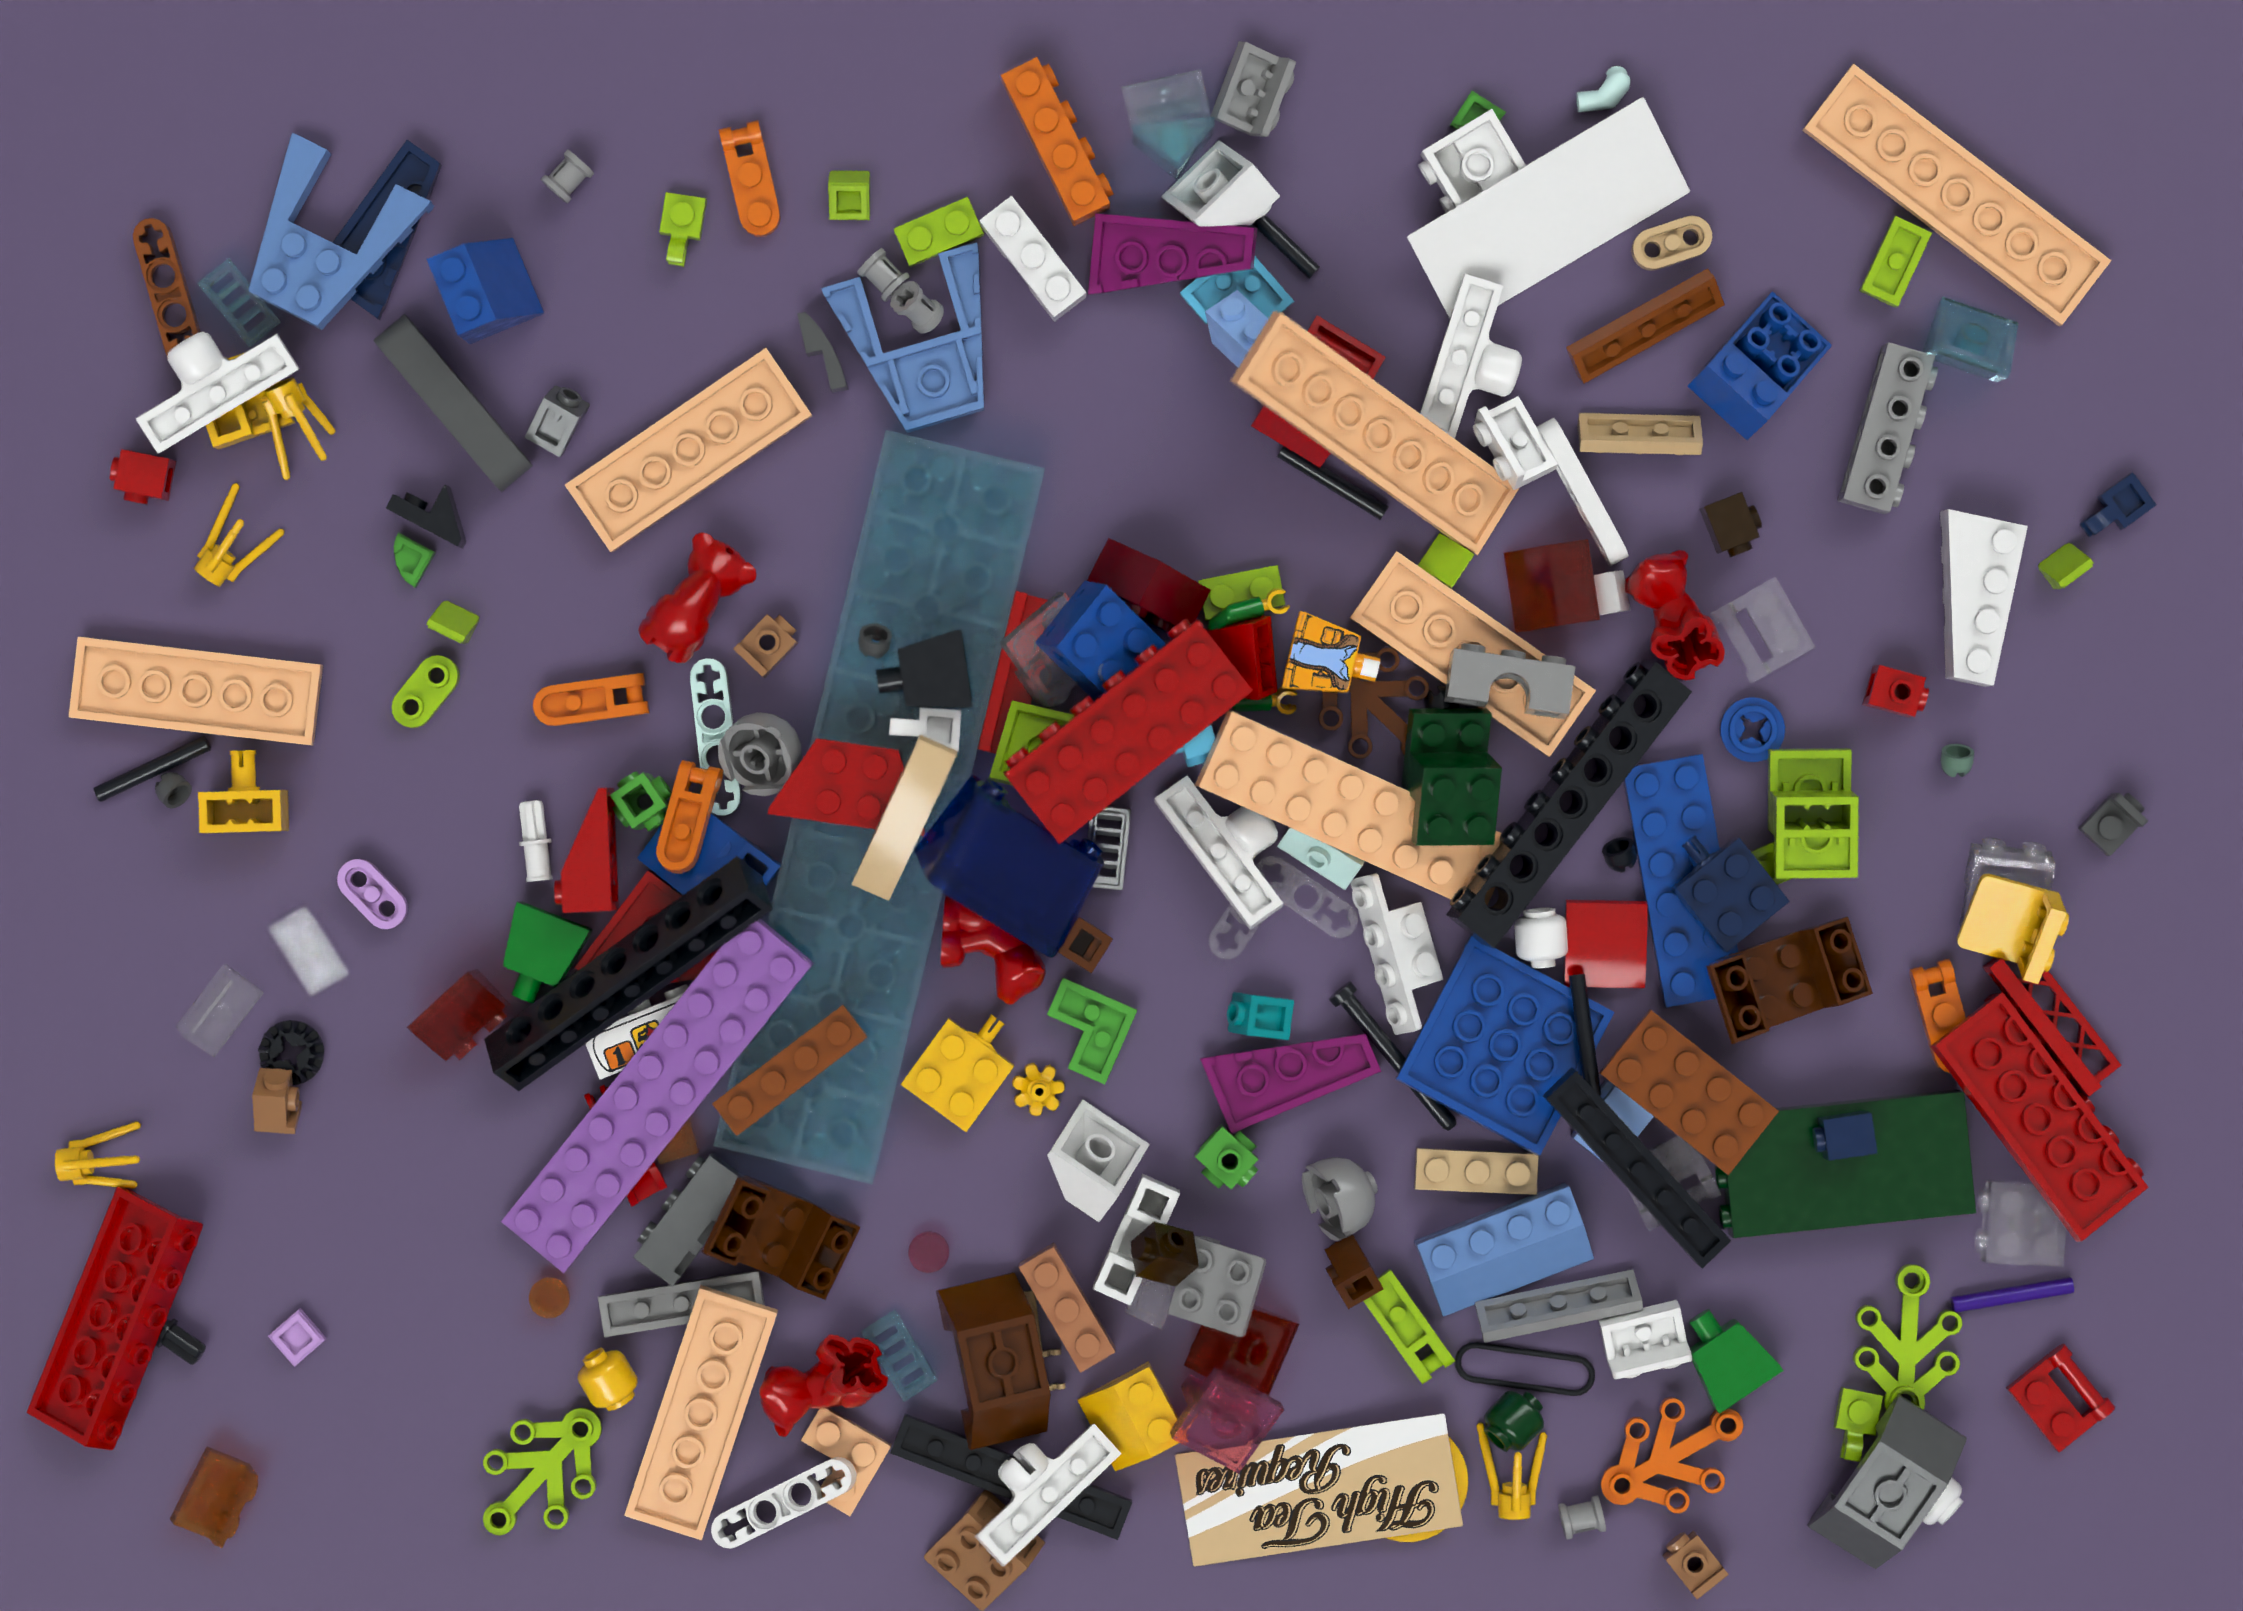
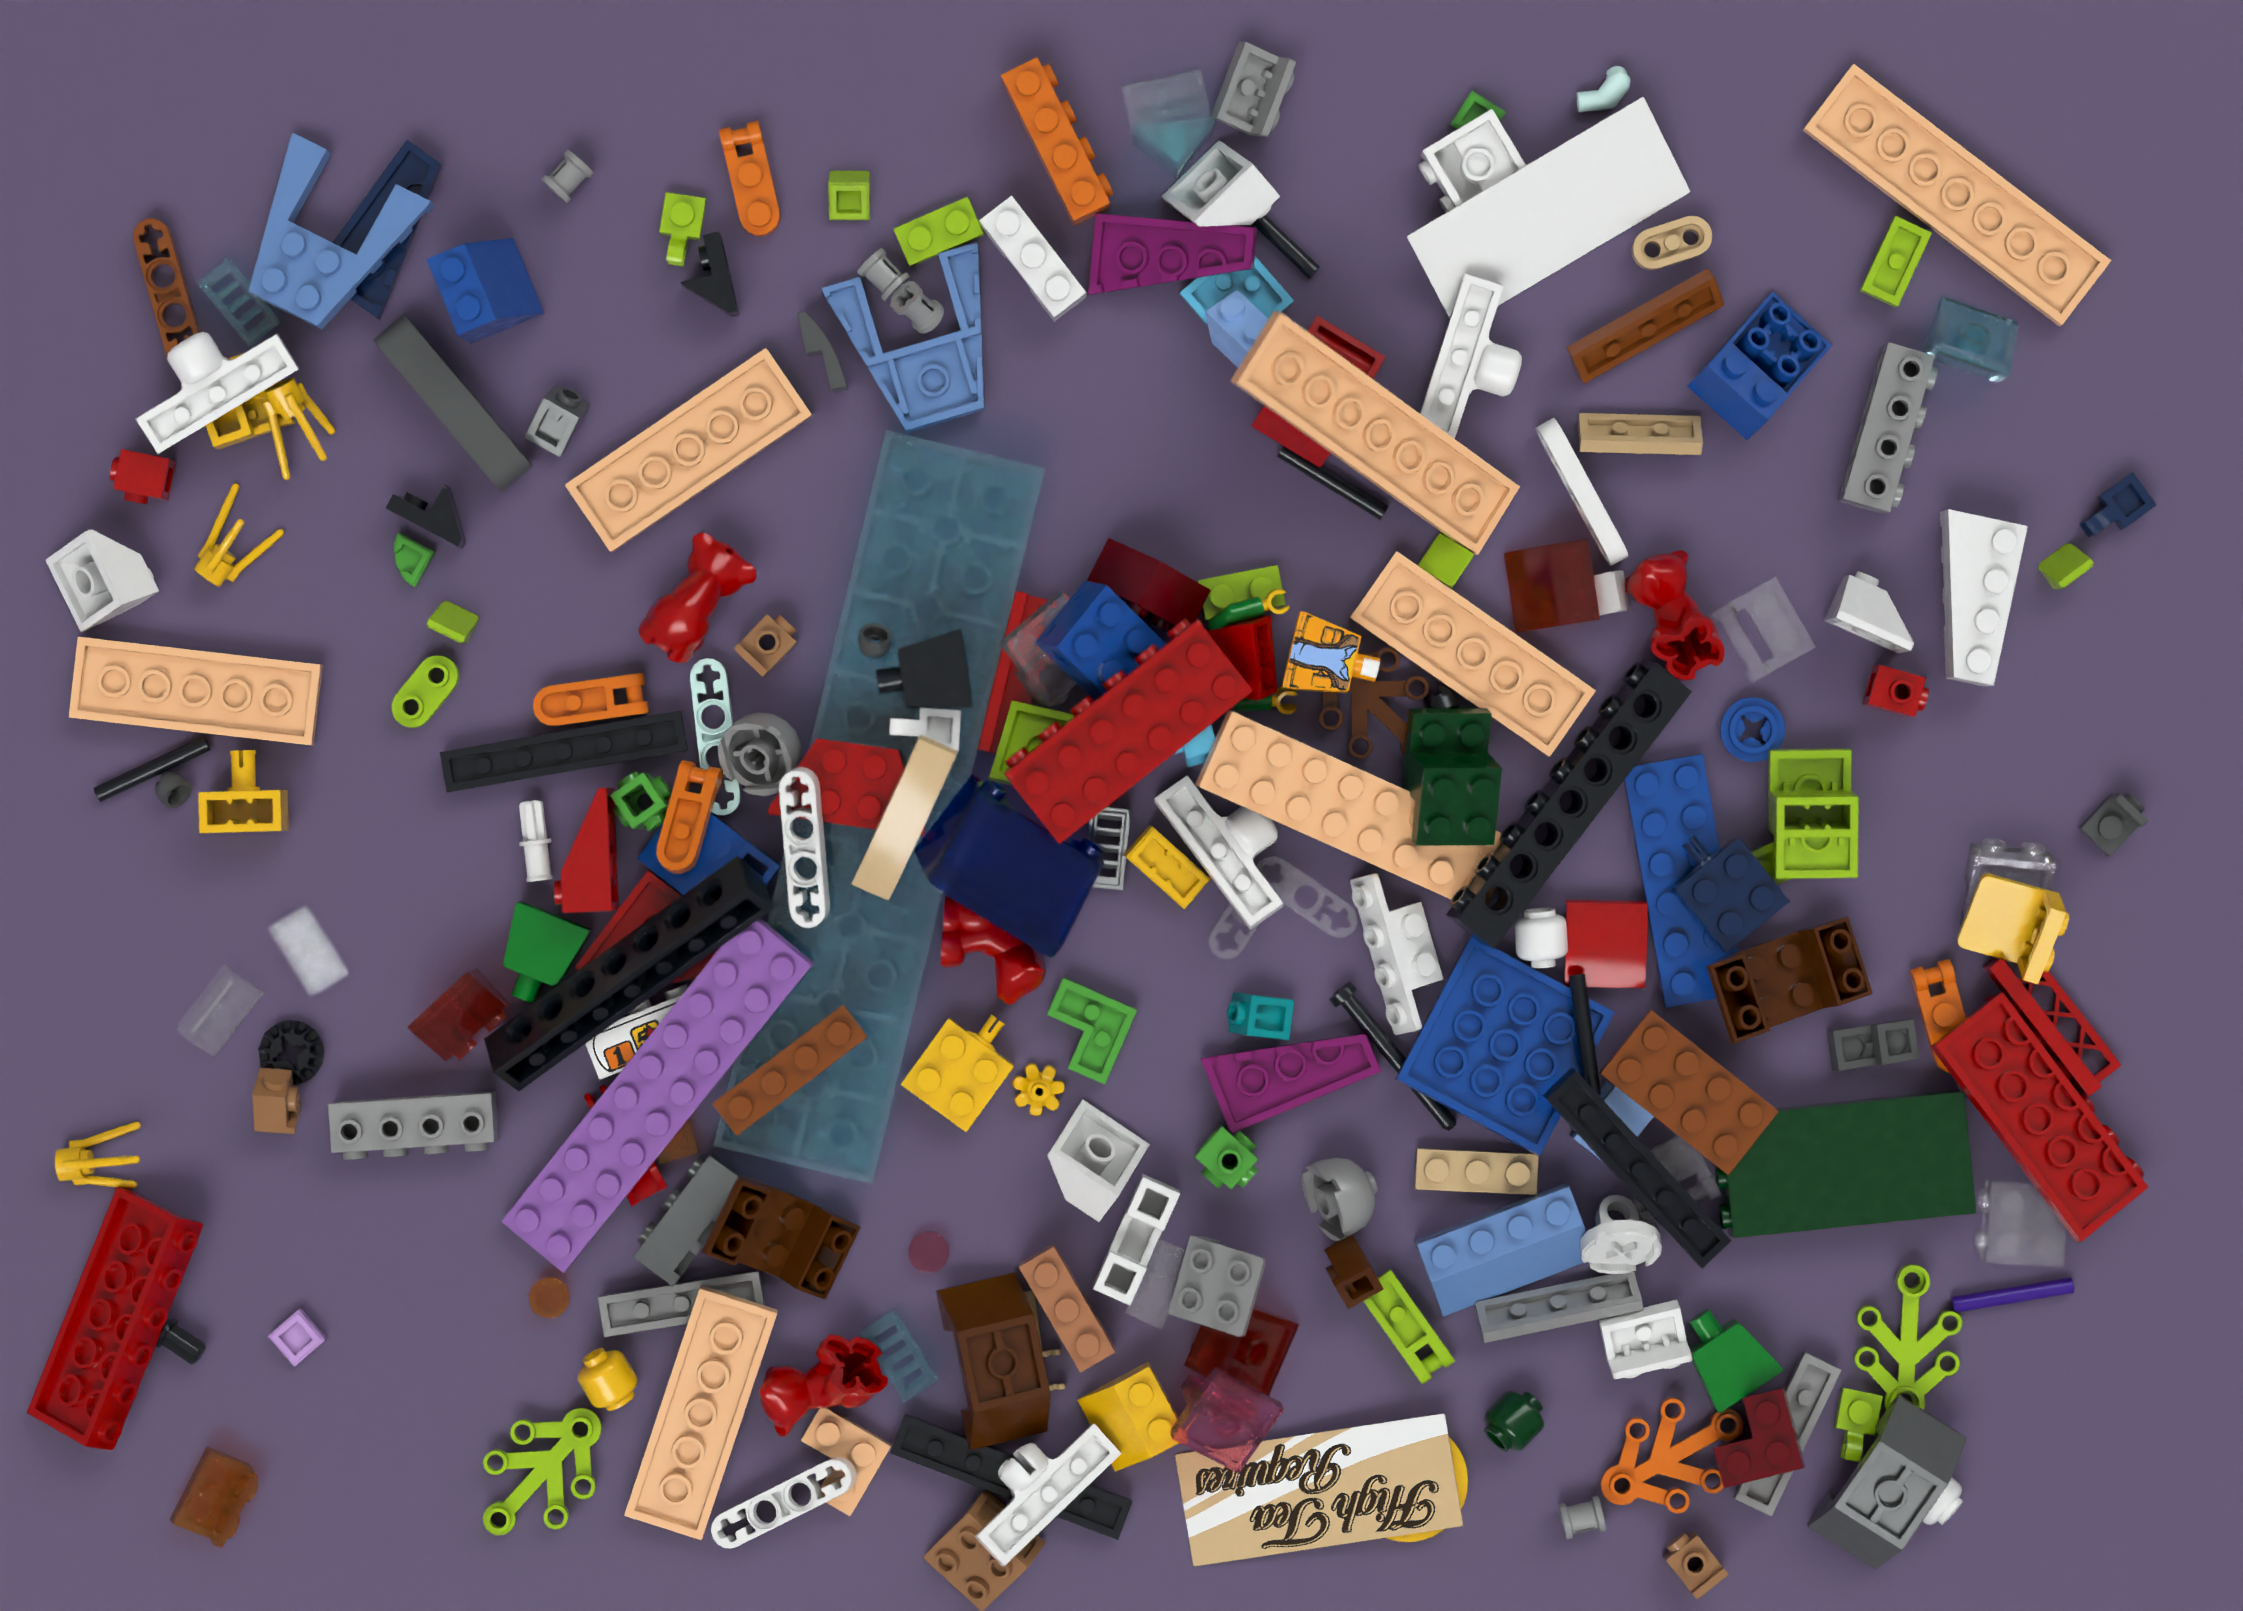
(100, 578): none -> white slope
(373, 894): lavender plate -> none
(412, 1123): none -> light grey brick
(564, 751): none -> black plate
(718, 287): none -> black slope
(798, 847): none -> white beam
(1085, 945): reddish brown brick -> none
(1164, 1254): dark brown brick -> none
(1166, 866): none -> yellow plate
(1321, 857): light aqua plate -> none
(1465, 1376): black piece -> none
(1514, 442): white bracket -> none
(1515, 1497): yellow plant -> none
(1545, 682): light grey arch -> none
(1619, 1244): none -> white tile
(1620, 854): black hinge -> none
(1731, 524): dark brown brick -> none
(1771, 1449): none -> dark red brick
(1807, 1395): none -> light grey plate
(1845, 1135): dark blue brick -> none
(1868, 613): none -> white slope
(1873, 1044): none -> dark grey slope
(1957, 759): sand green hinge -> none
(2050, 1407): red plate -> none

